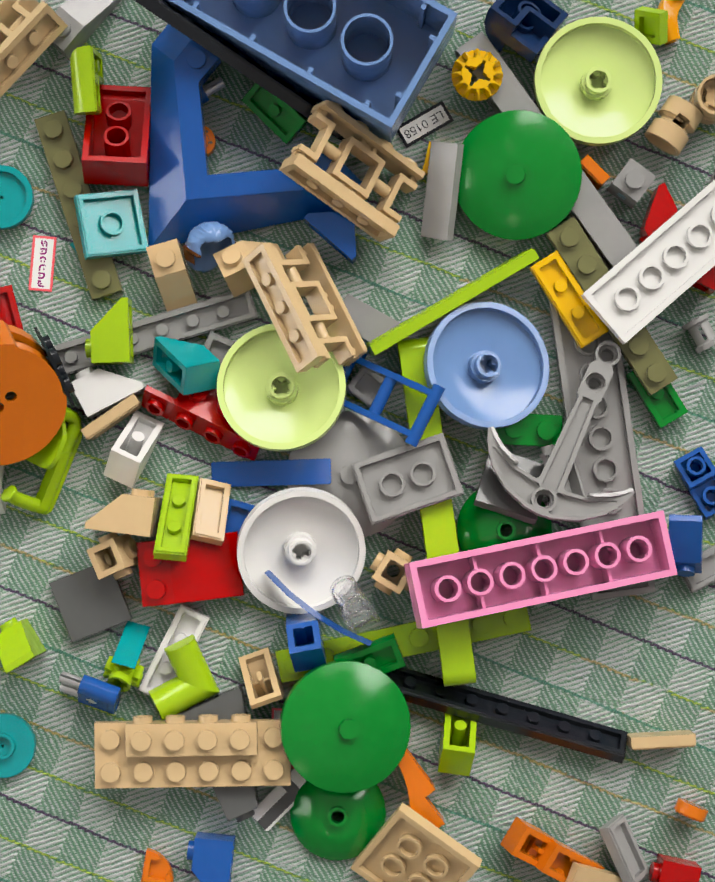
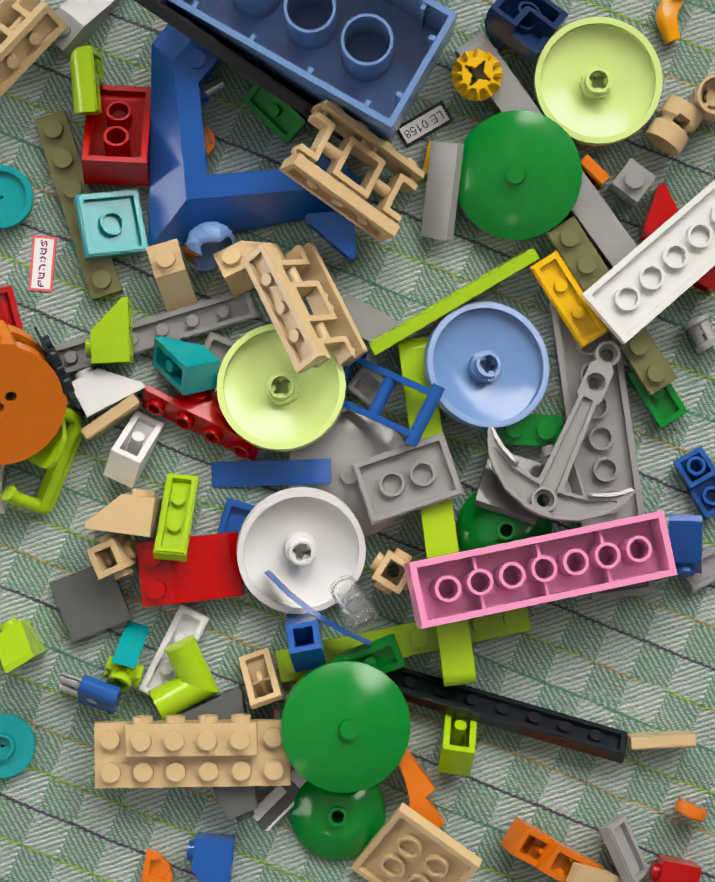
(210, 511): tile -> none
(652, 24): lime plate -> none

